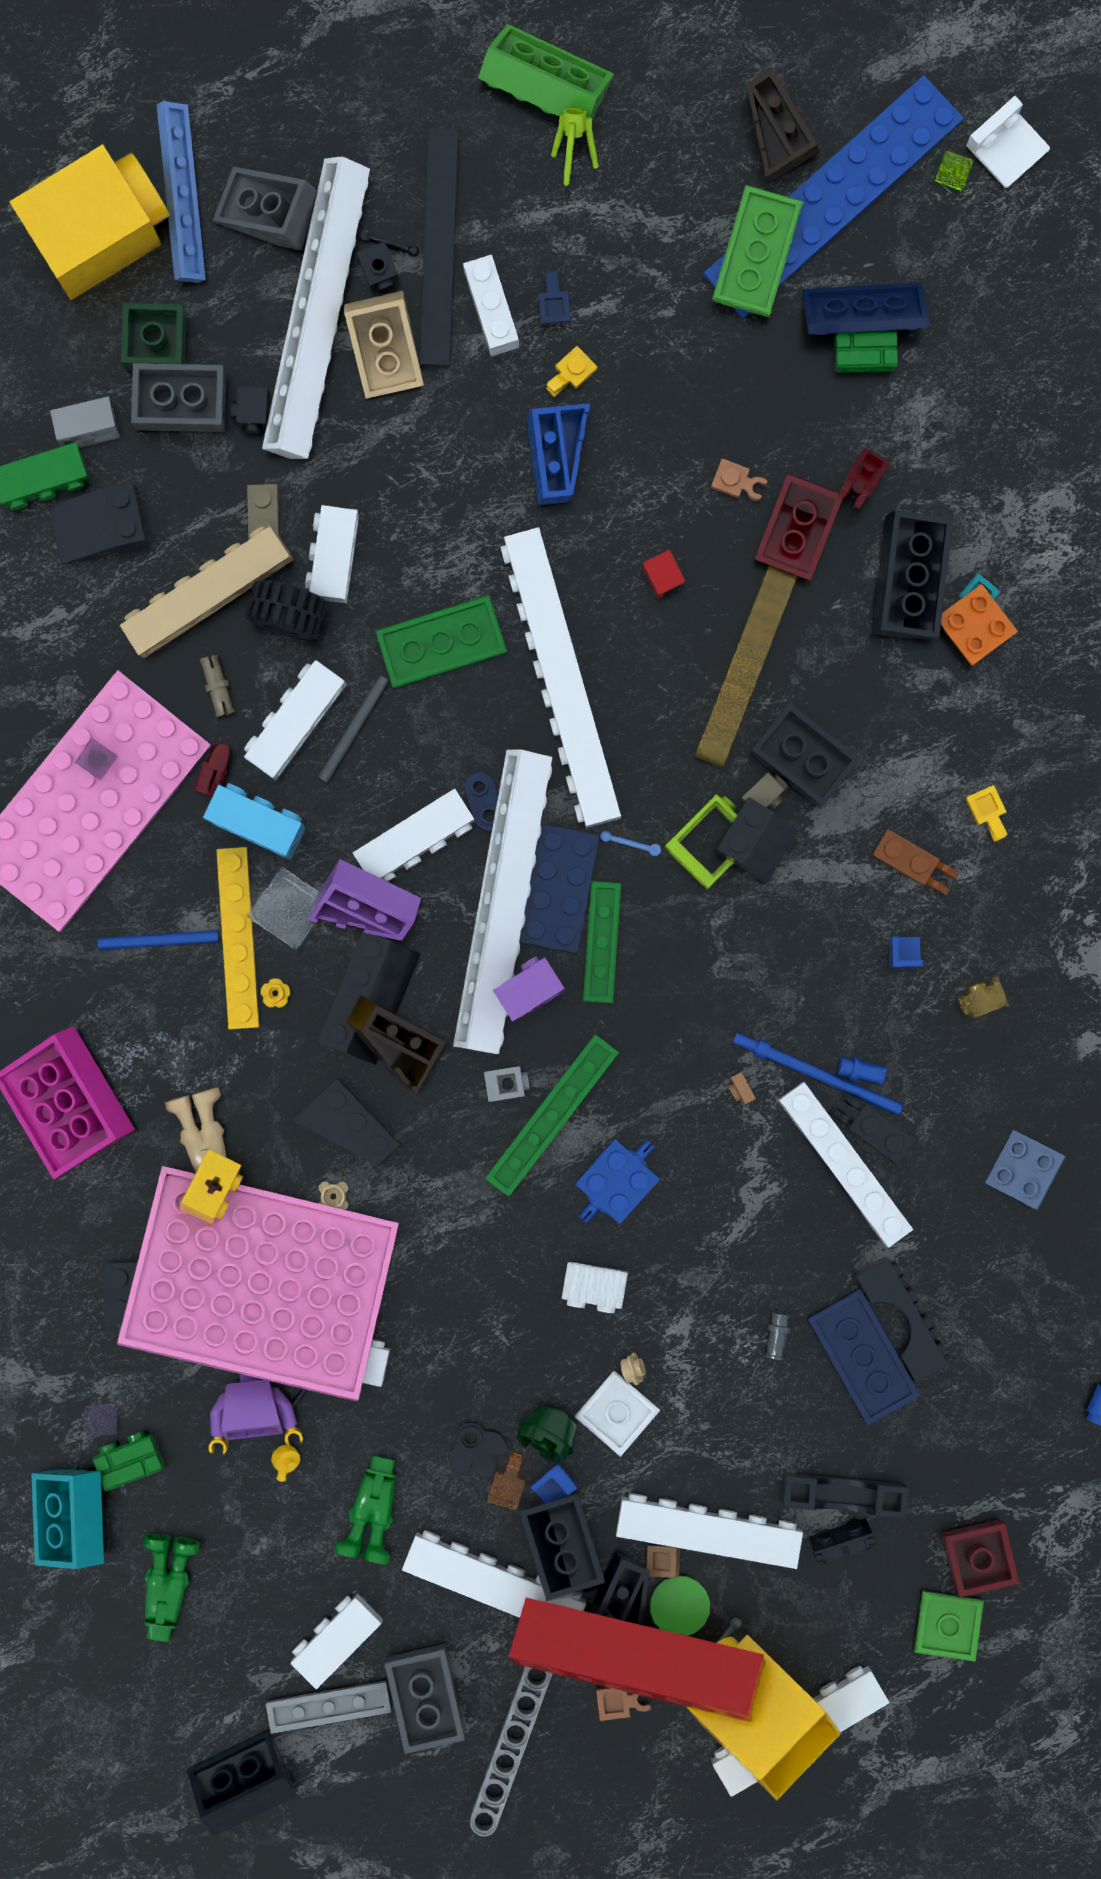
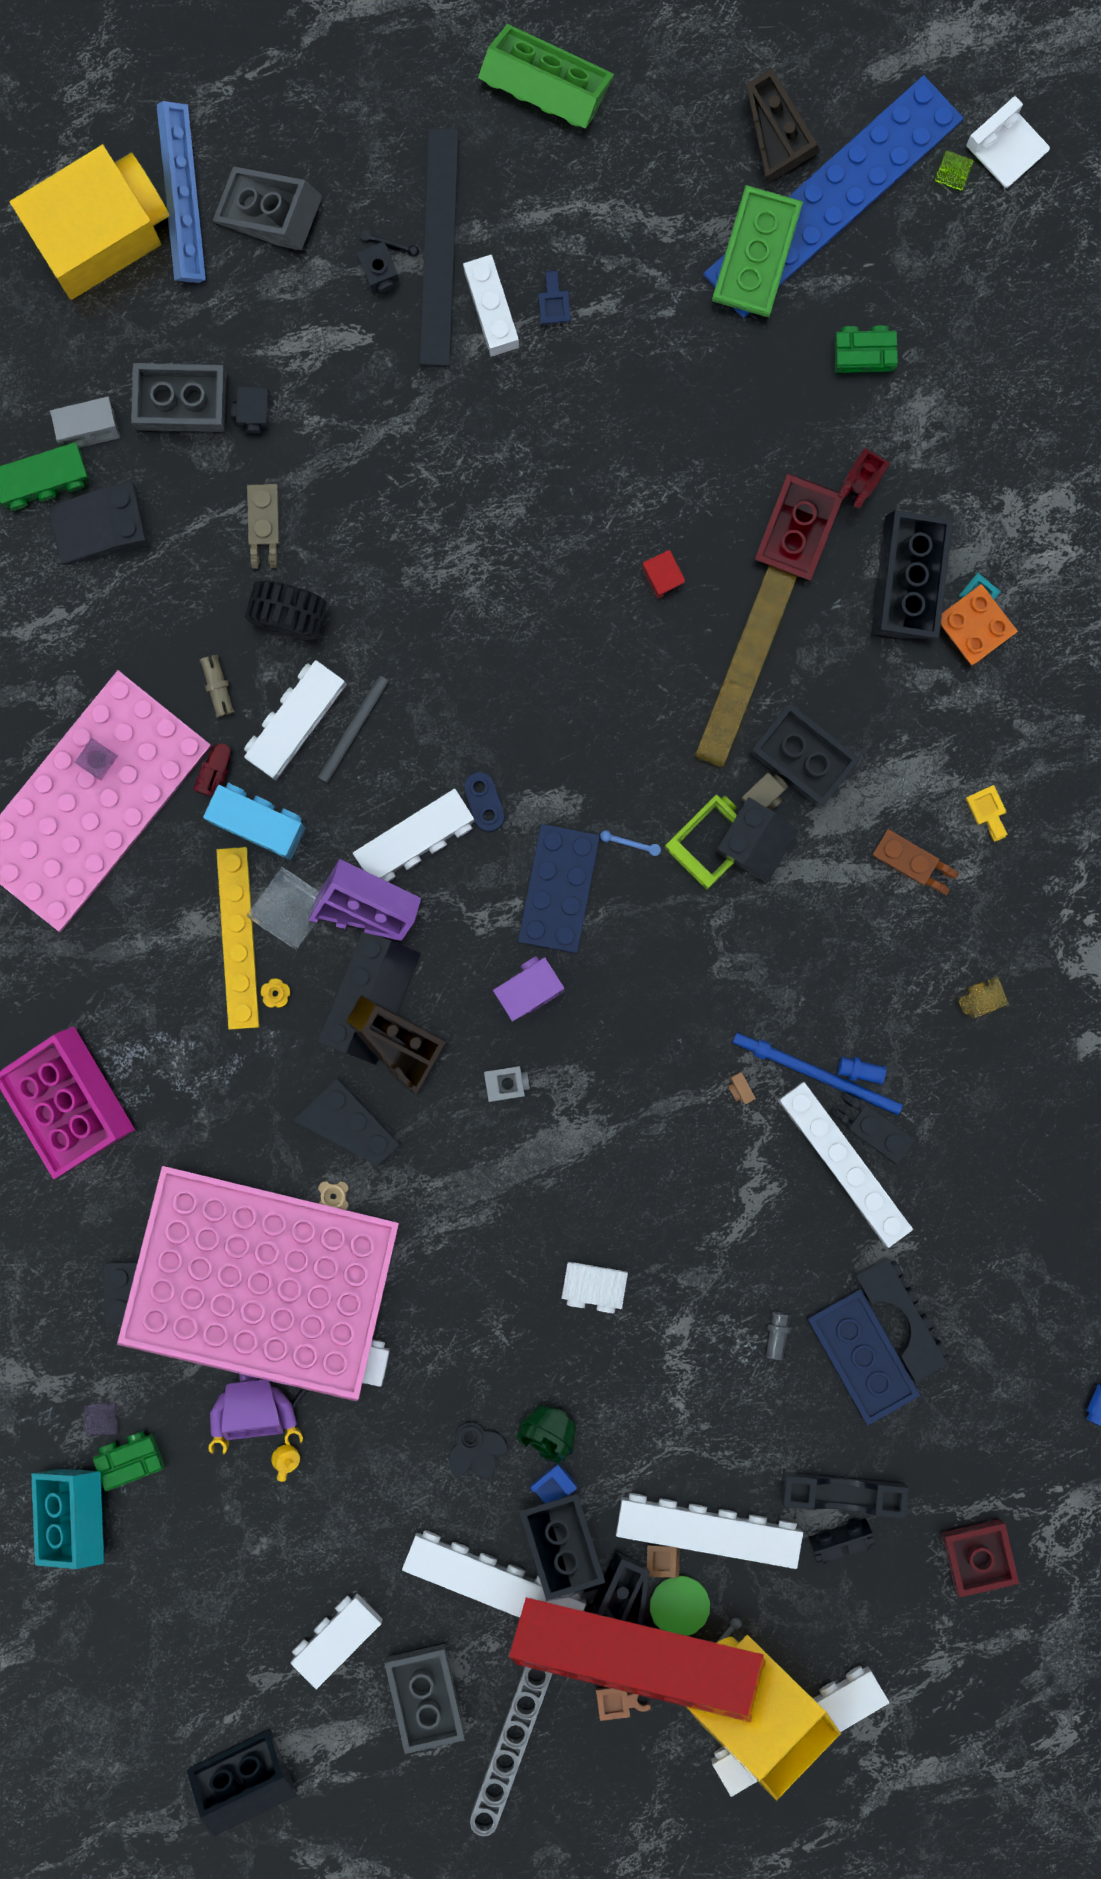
(153, 334): dark green brick -> none
(158, 939): blue bar -> none
(165, 1590): green piece -> none
(195, 1140): tan piece -> none
(197, 1199): yellow brick -> none
(206, 591): tan brick -> none
(316, 308): white brick -> none
(328, 1706): light grey plate -> none
(332, 553): white brick -> none
(371, 1505): green piece -> none
(383, 344): tan slope -> none
(441, 642): green tile -> none
(503, 899): white brick -> none
(506, 1486): clear orange plate -> none
(551, 1115): green plate -> none
(555, 449): blue wedge -> none
(561, 677): white brick -> none
(573, 370): yellow plate -> none
(574, 123): lime plant -> none
(602, 942): green tile -> none
(617, 1181): blue plate -> none
(617, 1413): white tile -> none
(633, 1369): tan plate -> none
(733, 479): nougat plate -> none
(865, 308): dark blue plate -> none
(904, 952): blue panel -> none
(948, 1626): bright green plate -> none
(1025, 1169): sand blue hinge -> none

